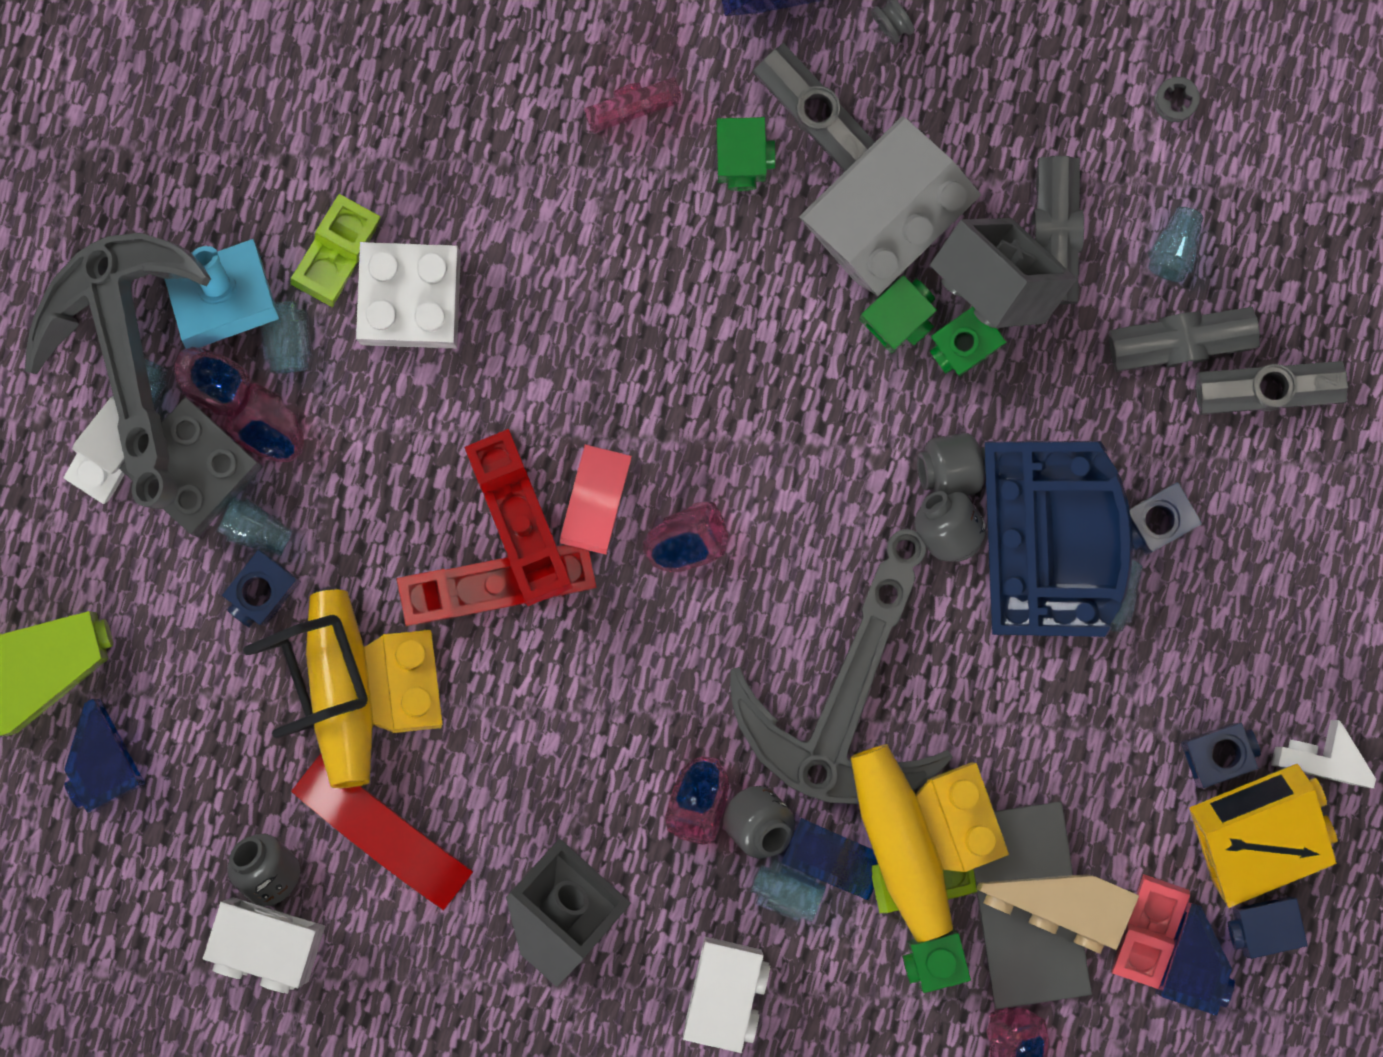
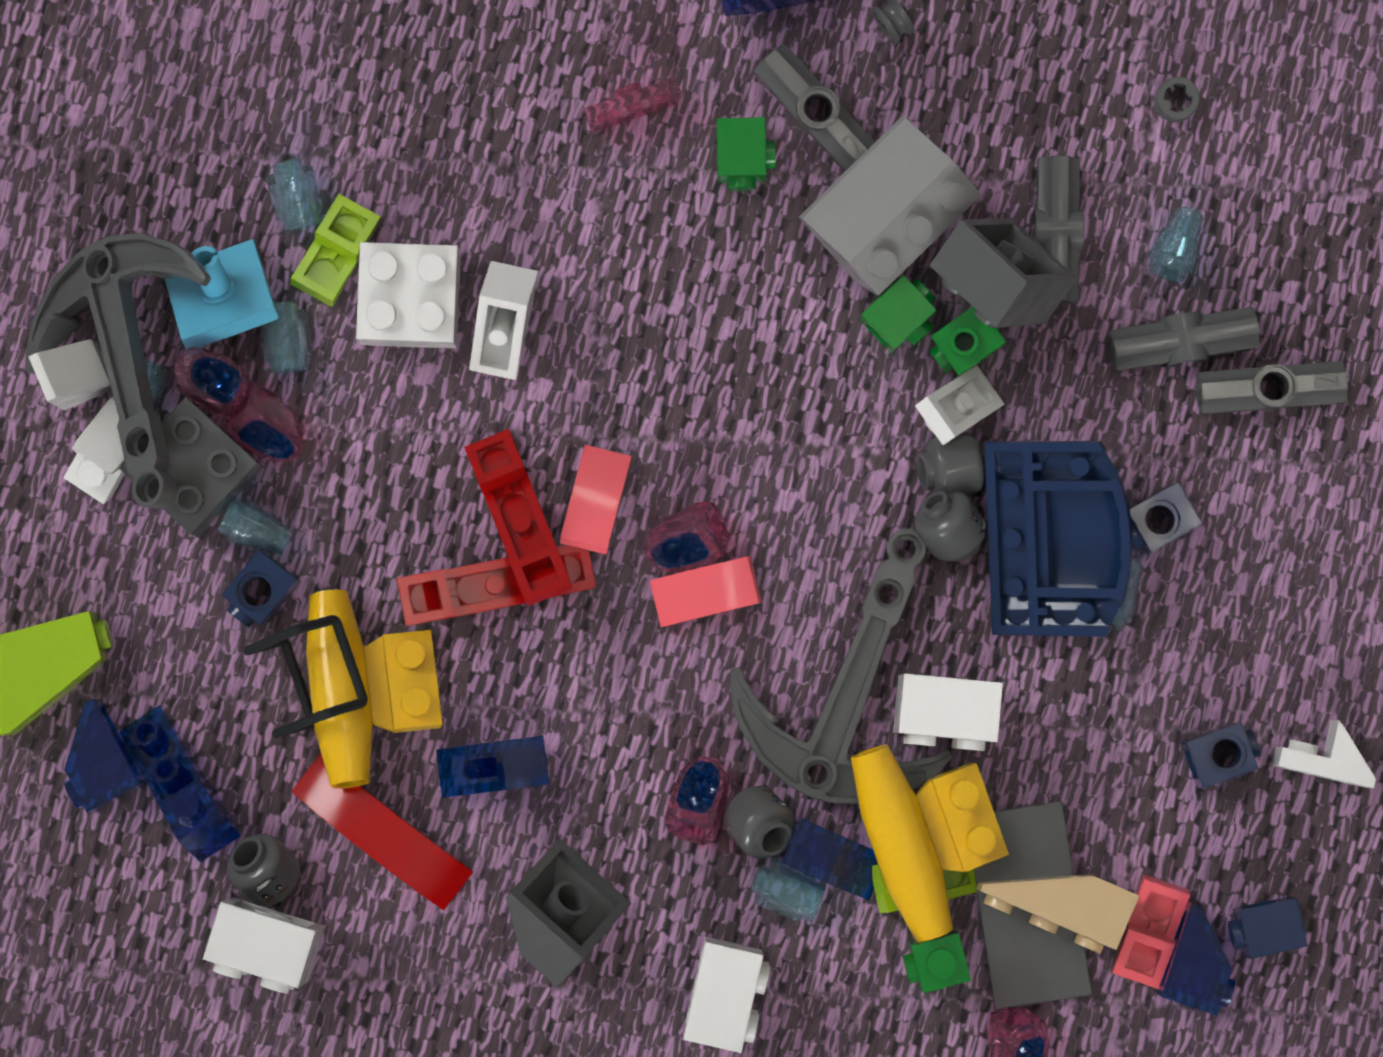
(71, 373): none -> white slope
(179, 785): none -> clear blue slope
(295, 195): none -> clear light blue brick
(492, 766): none -> clear blue slope
(502, 319): none -> white slope
(705, 591): none -> coral slope
(947, 709): none -> white brick
(959, 405): none -> white slope
(1265, 834): yellow brick -> none

